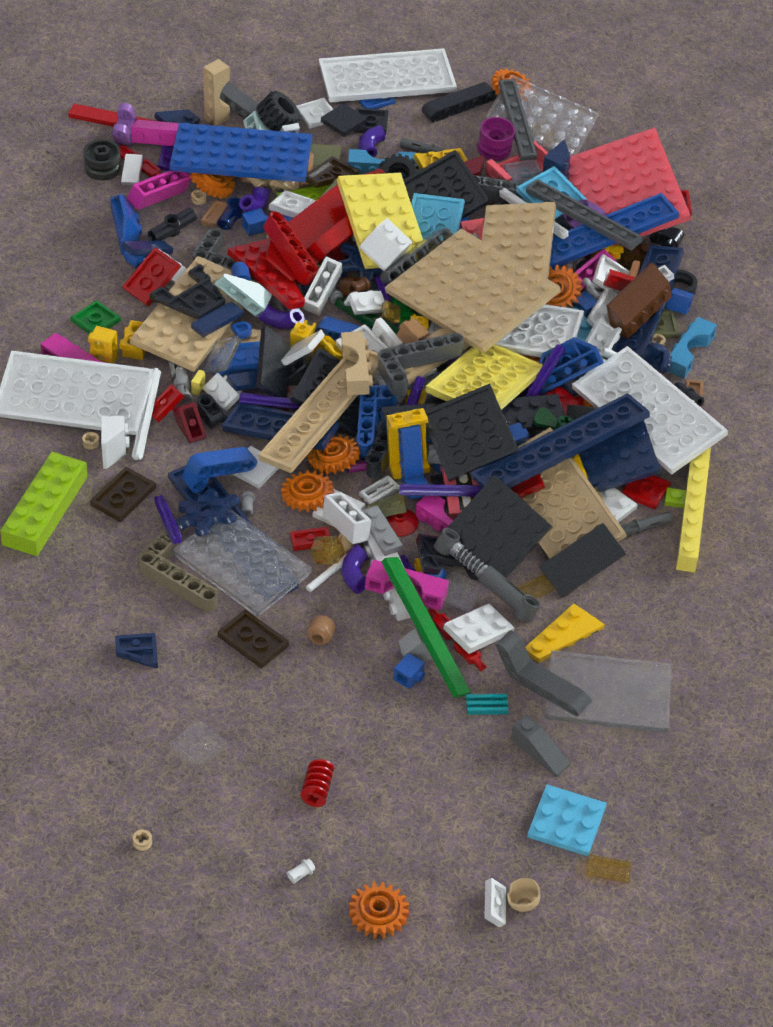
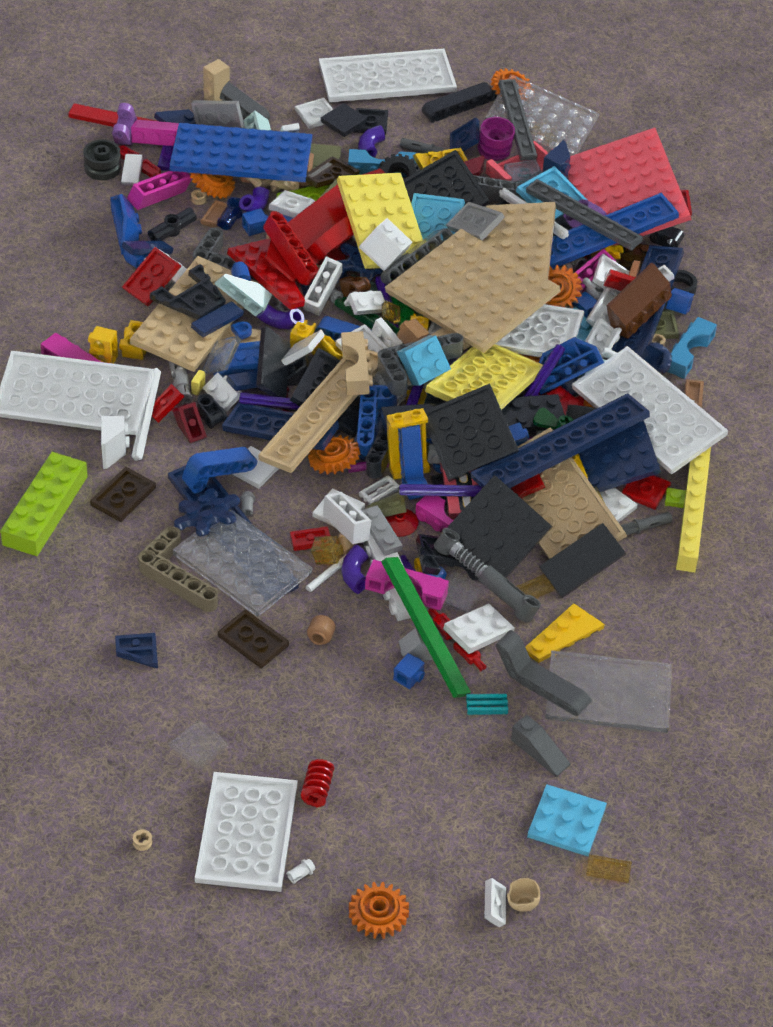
(93, 437): tan bush -> none
(95, 315): green tile -> none
(168, 519): dark purple axle -> none
(218, 113): none -> light grey plate
(246, 832): none -> white plate
(277, 111): black tyre -> none
(306, 491): orange gear -> none
(377, 103): blue tile -> none
(424, 360): none -> medium azure brick
(466, 135): none -> dark blue tile
(475, 220): none -> light grey plate
(690, 392): black pin -> none

